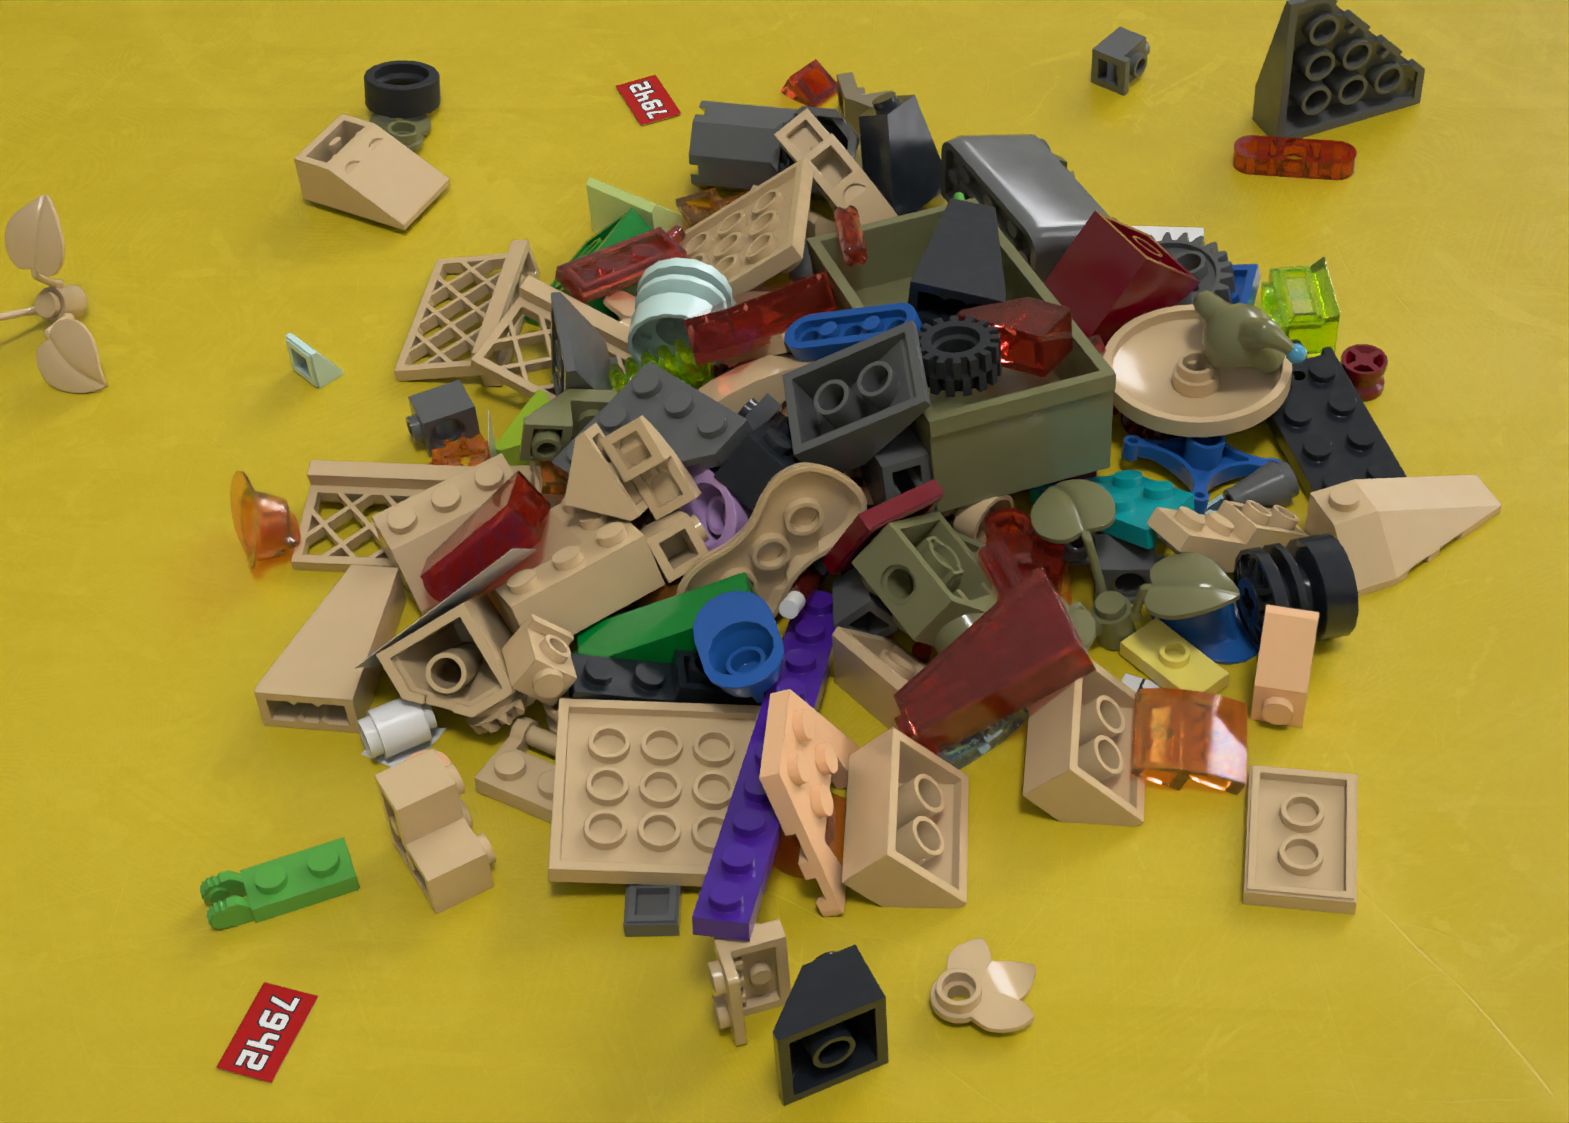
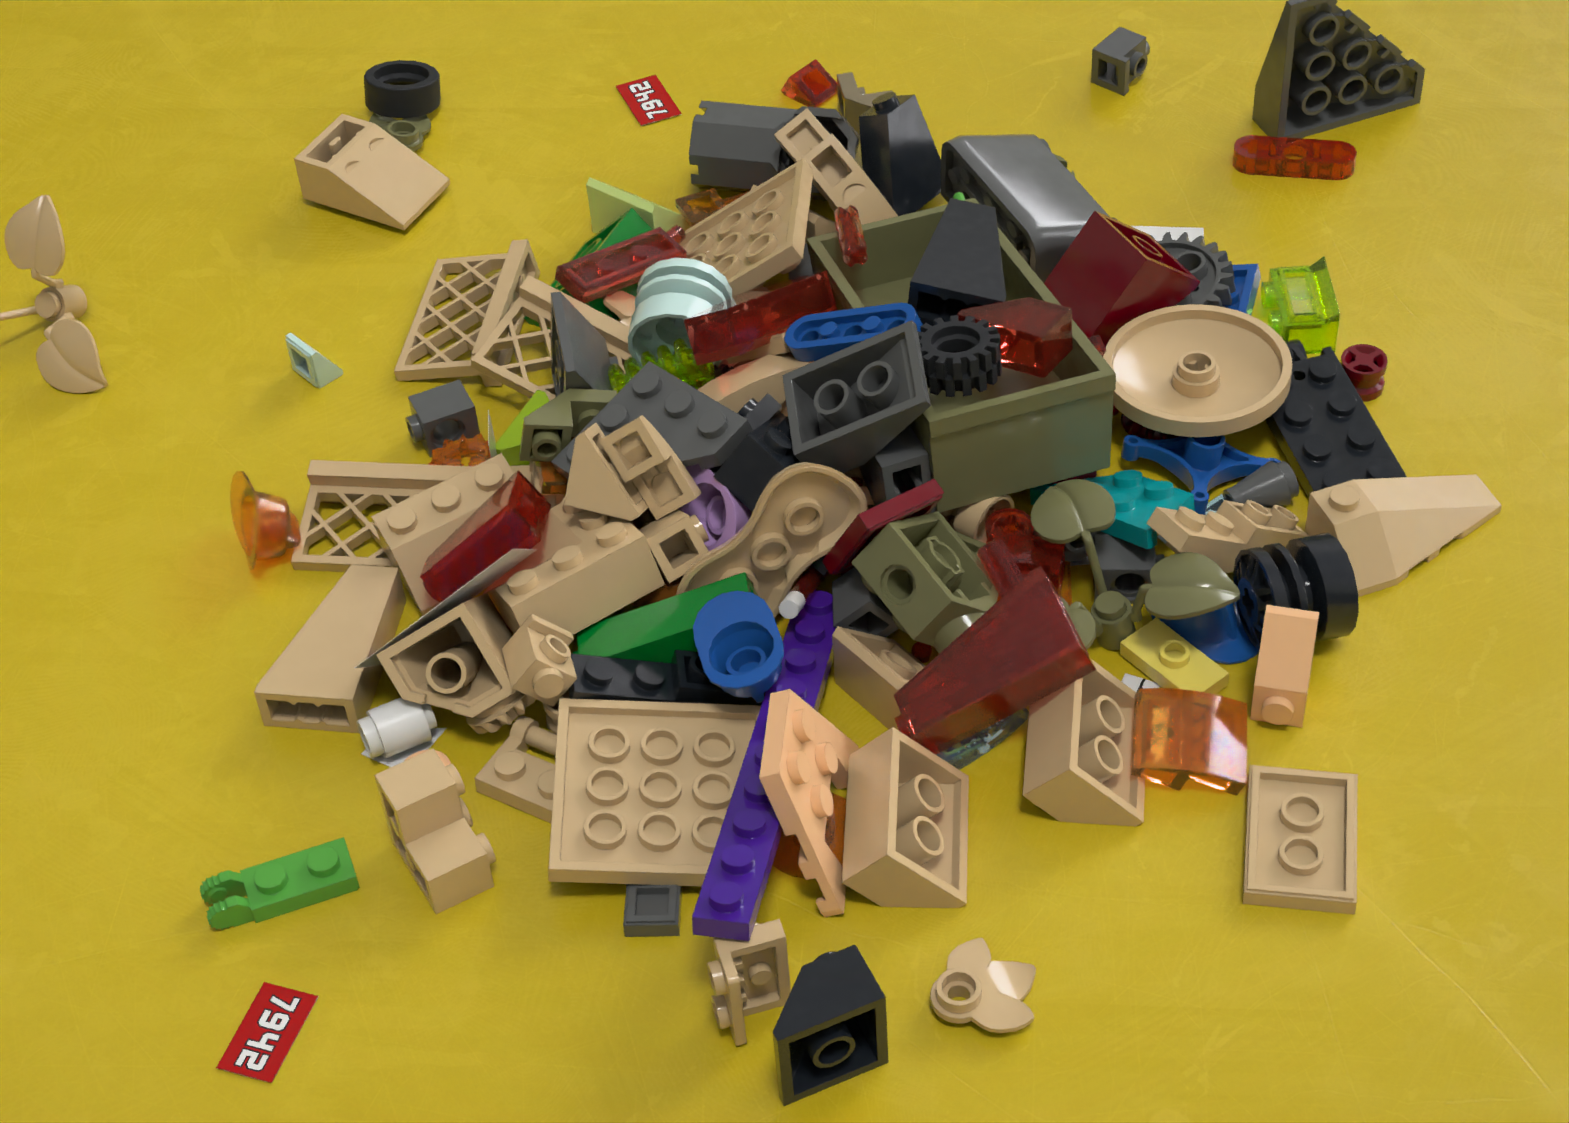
(1243, 336): olive piece -> none

